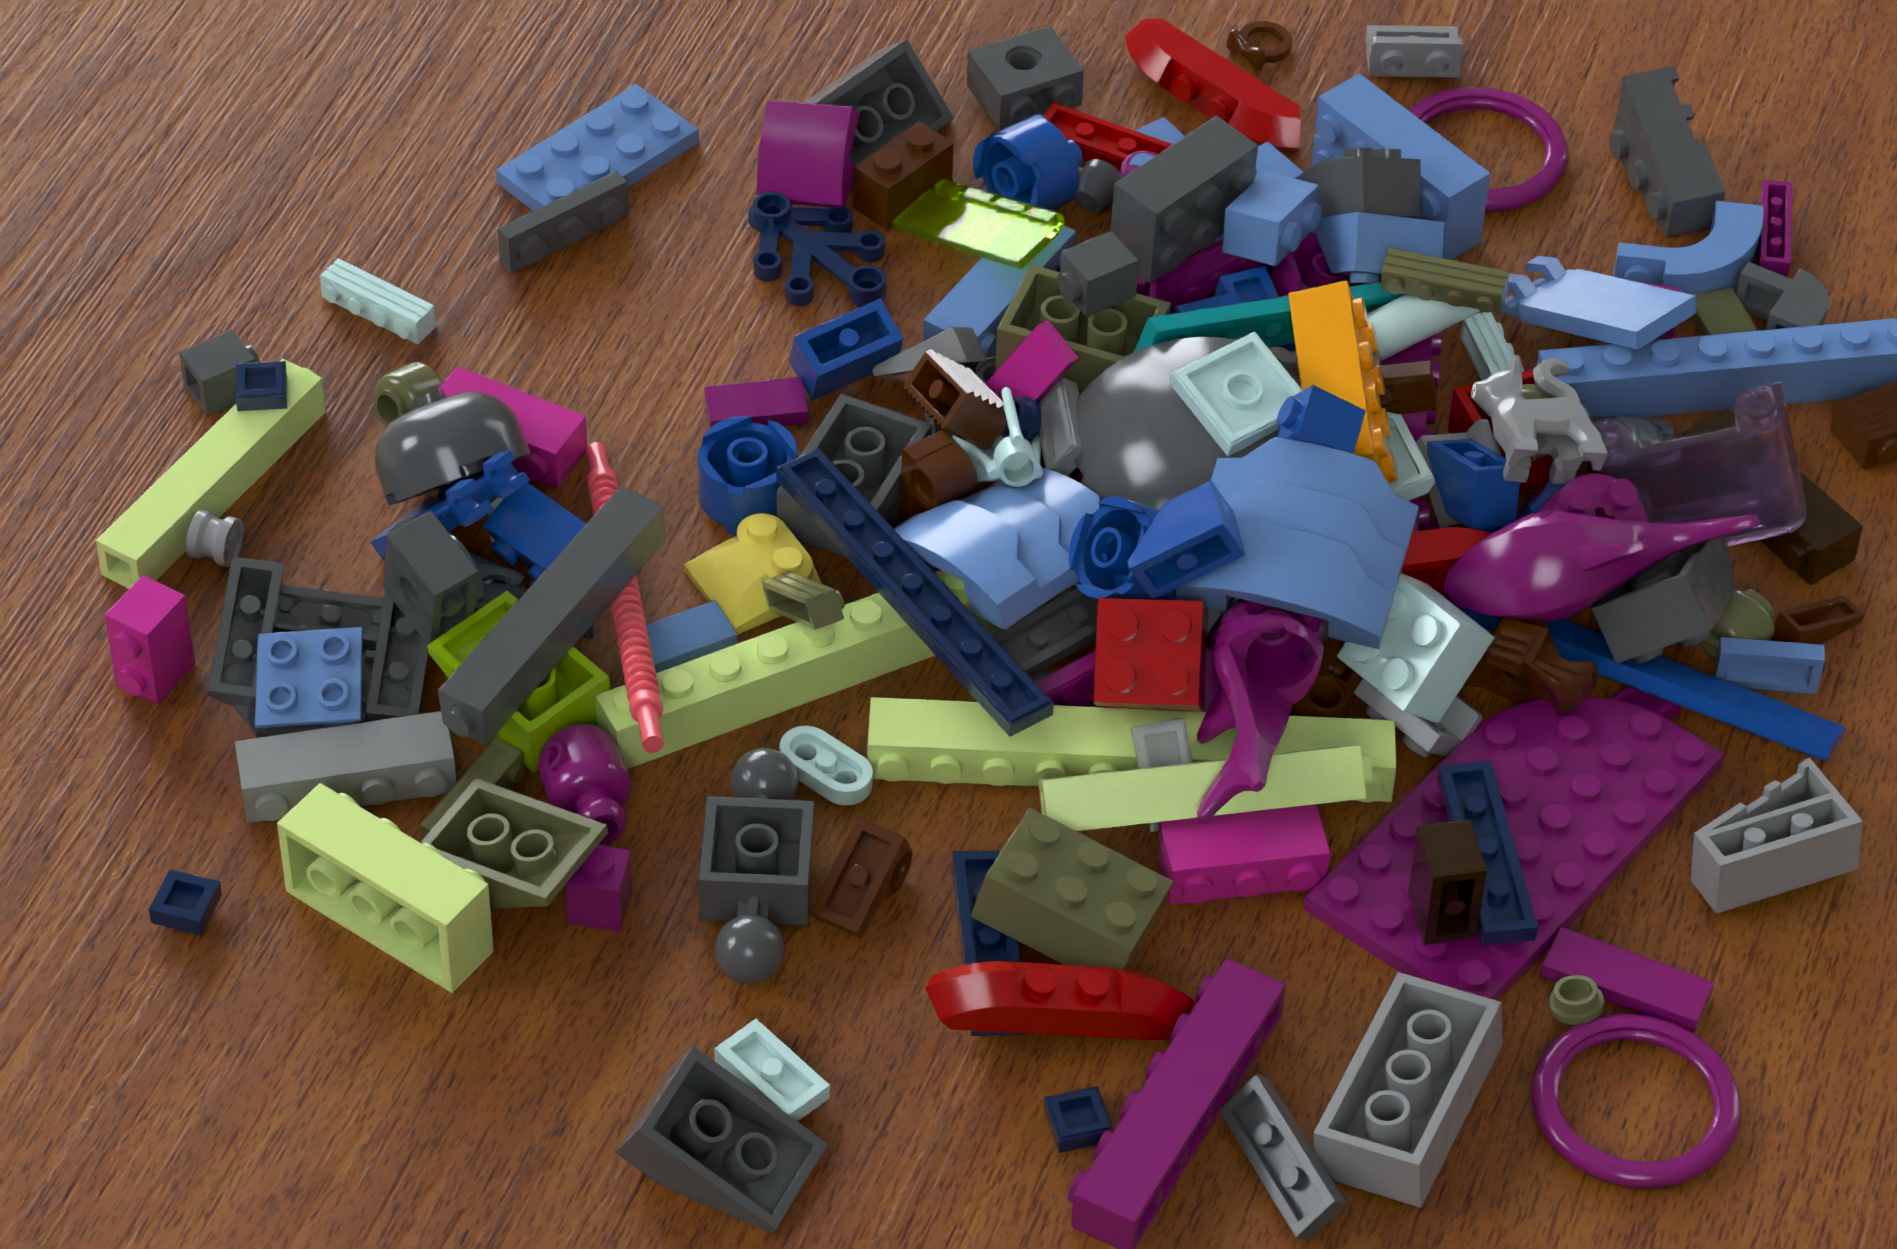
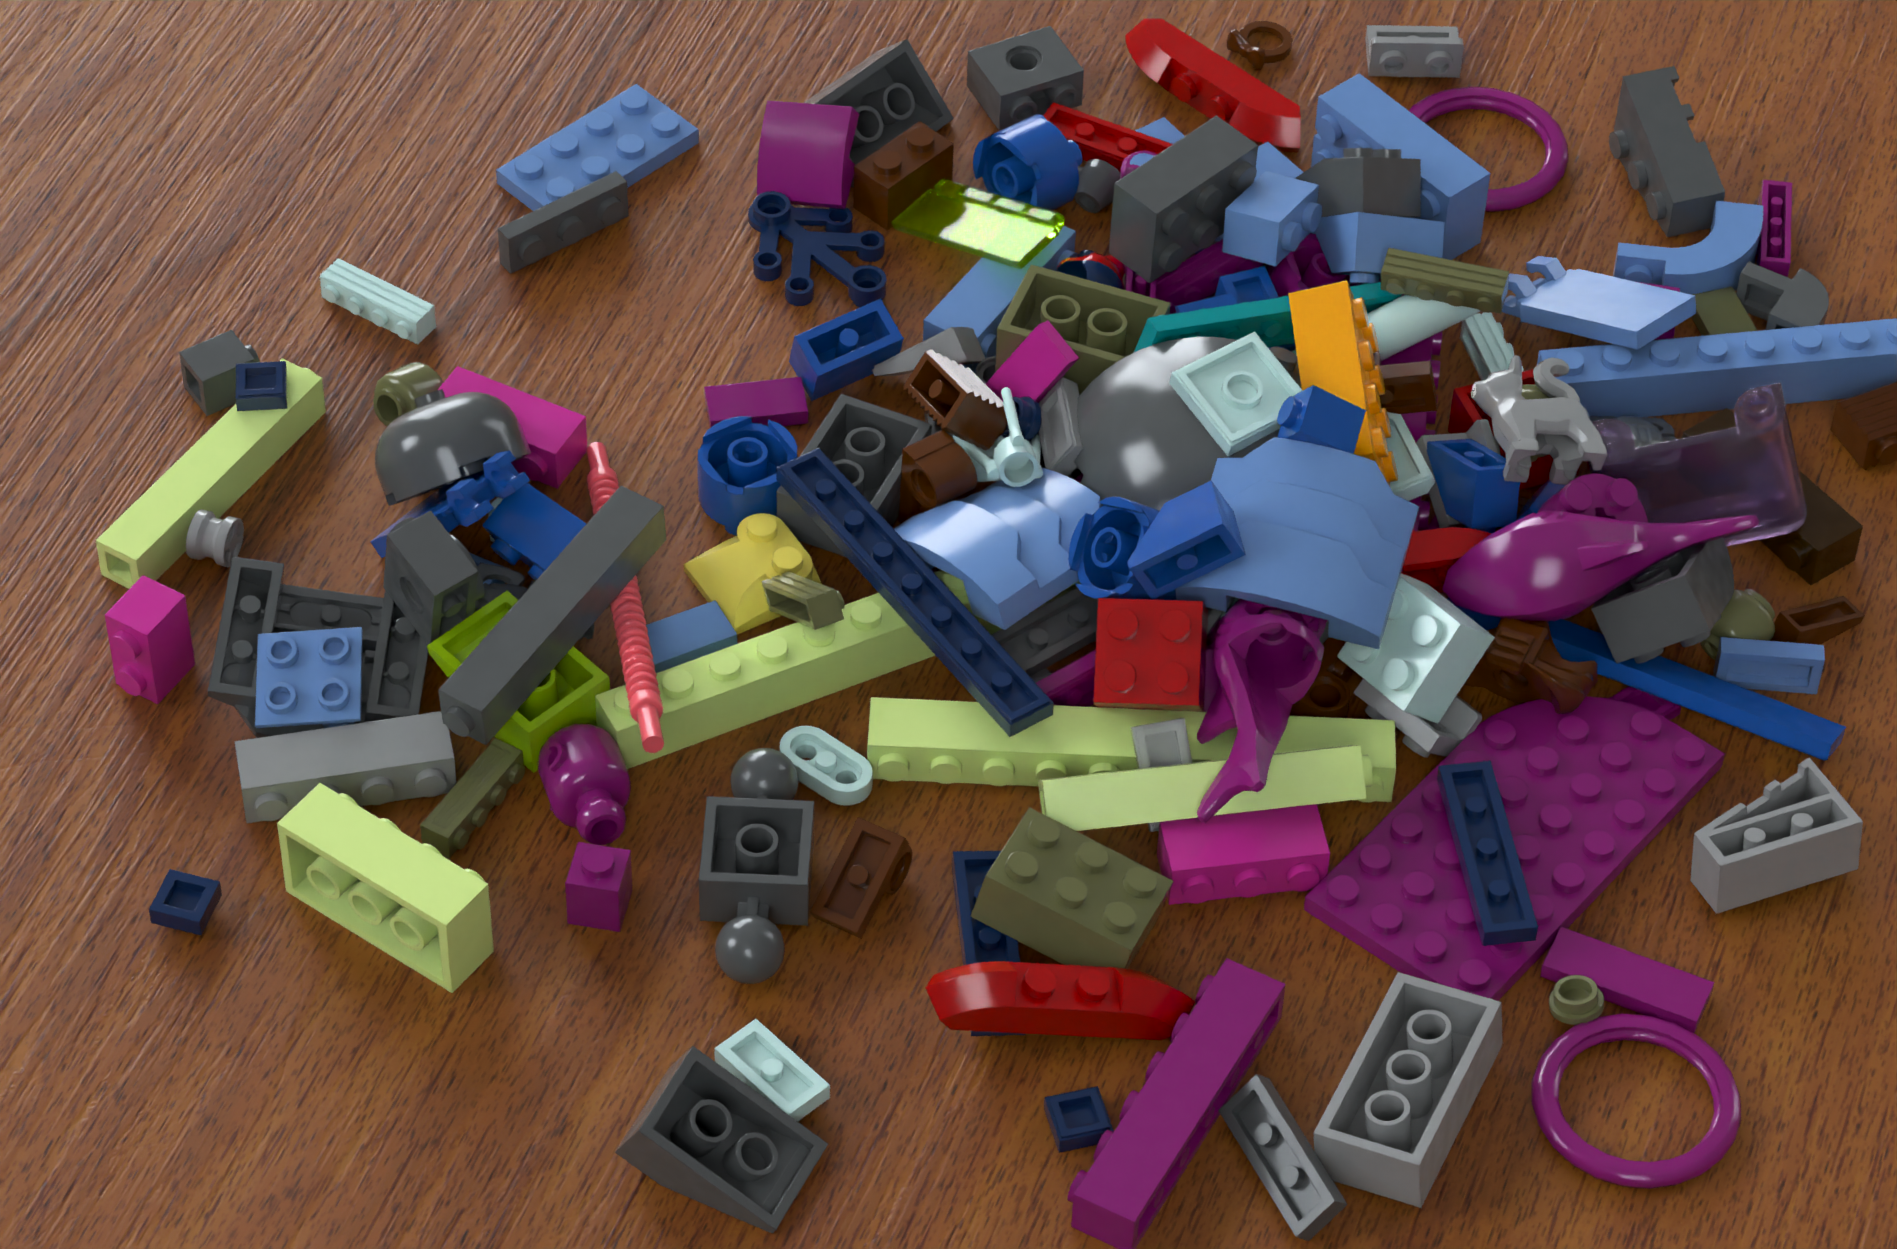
(515, 843): olive slope -> none
(1098, 274): dark grey brick -> none
(1447, 881): dark brown brick -> none

